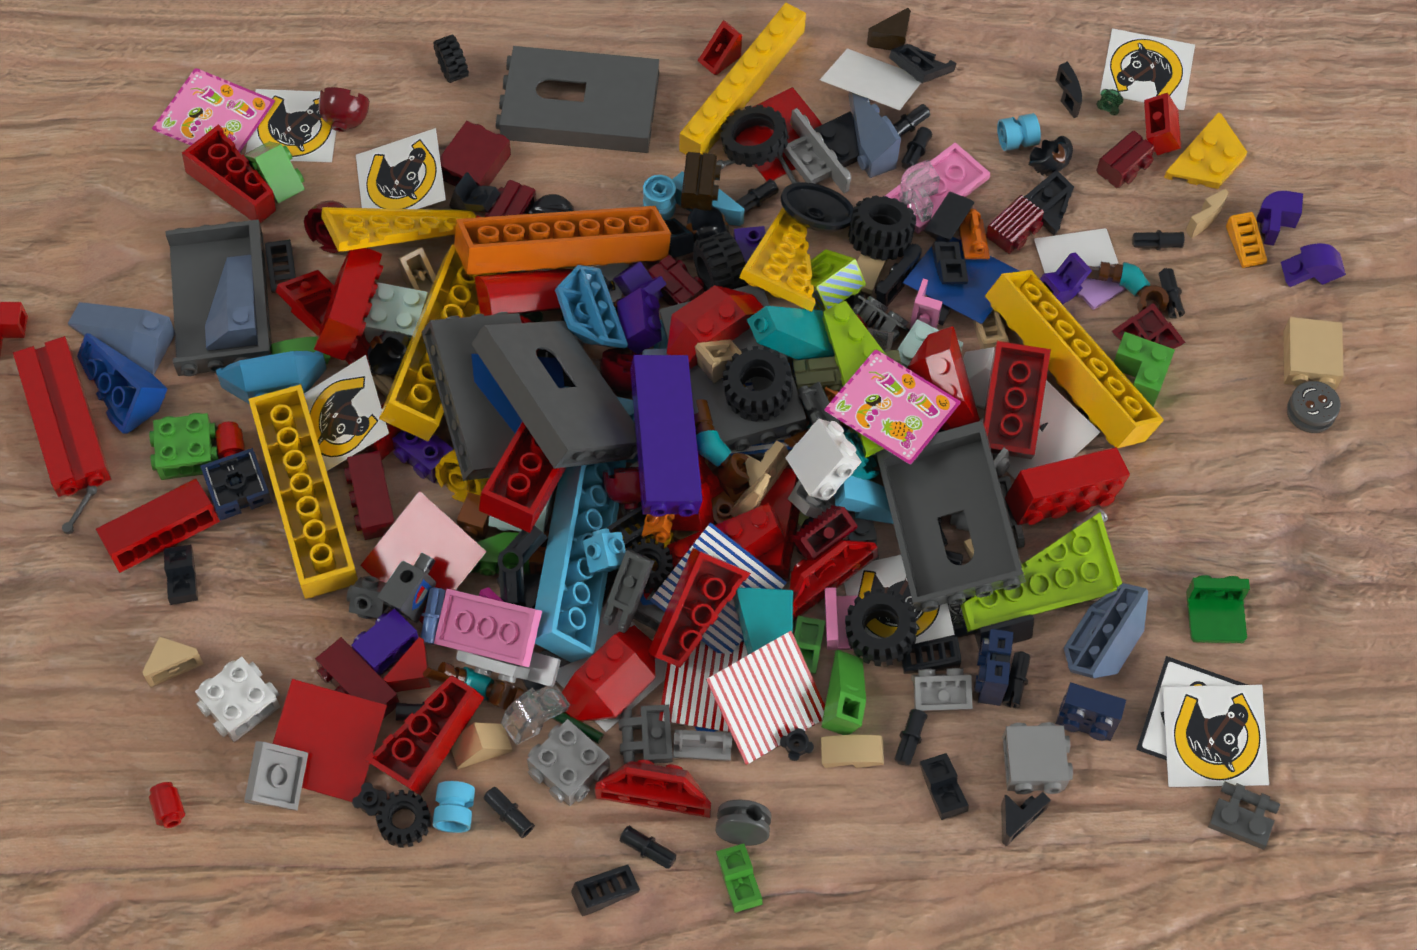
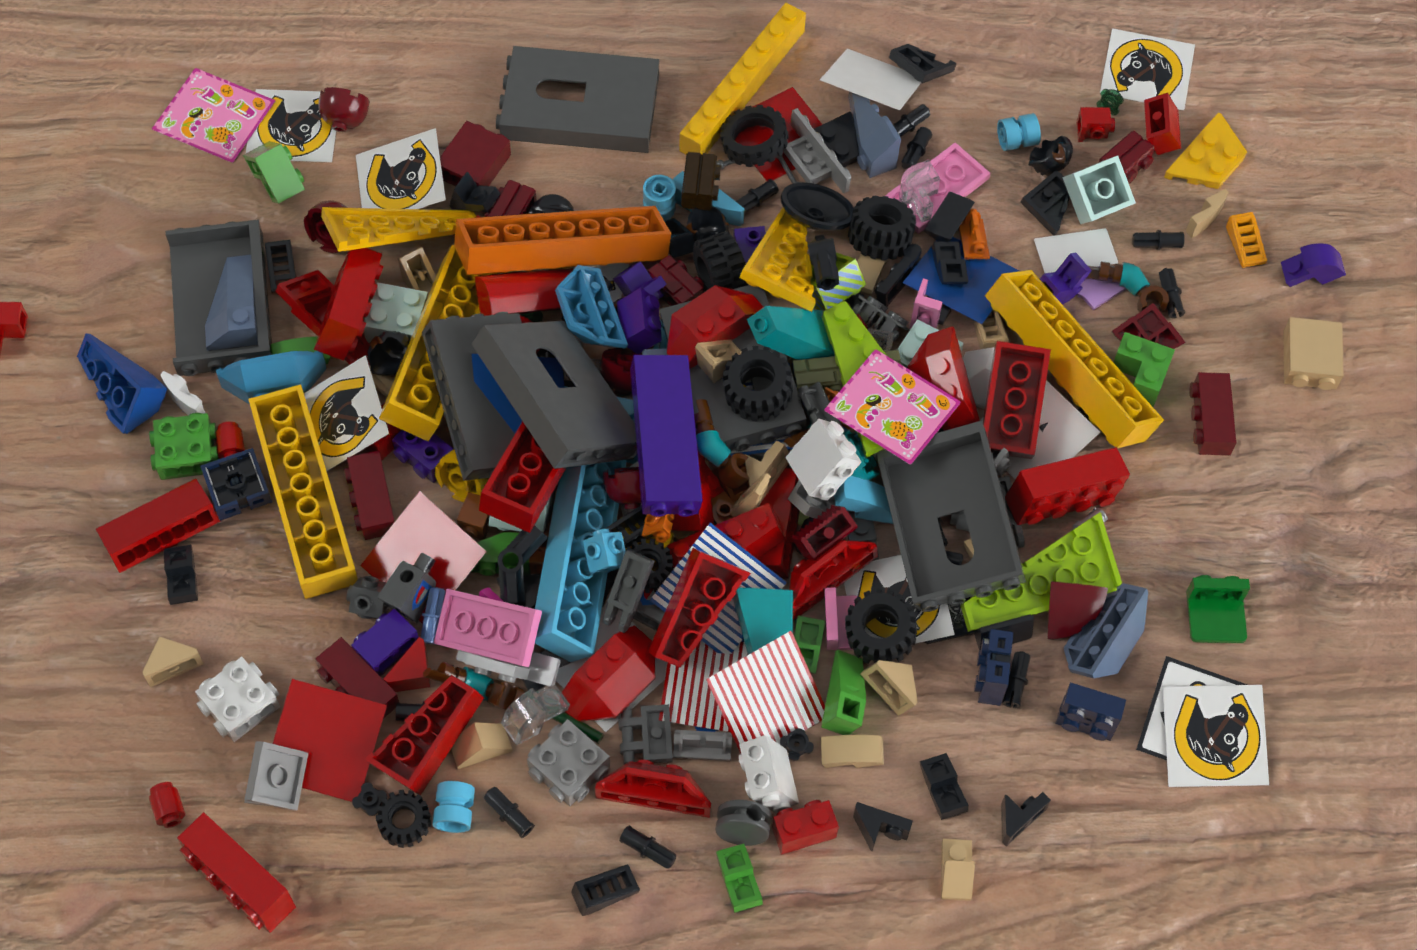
(62, 417): red brick -> none
(68, 526): dark grey hinge -> none
(130, 331): sand blue wedge -> none
(180, 394): none -> white slope
(227, 174): red wedge -> none
(235, 873): none -> red brick
(451, 58): black tyre -> none
(722, 49): red slope -> none
(768, 773): none -> white brick
(804, 826): none -> red brick
(824, 259): none -> black piece
(872, 820): none -> black slope
(890, 32): dark brown slope -> none
(893, 683): none -> tan slope
(910, 737): black axle -> none
(939, 645): black slope -> none
(942, 691): light grey bracket -> none
(957, 869): none -> tan slope
(1015, 224): dark red brick -> none
(1036, 758): light grey brick -> none
(1071, 88): black slope -> none
(1073, 607): none -> dark red brick
(1094, 123): none -> red brick
(1099, 190): none -> light aqua brick
(1213, 414): none -> dark red brick
(1240, 822): dark grey plate -> none
(1278, 210): dark purple brick -> none
(1313, 406): dark grey head -> none

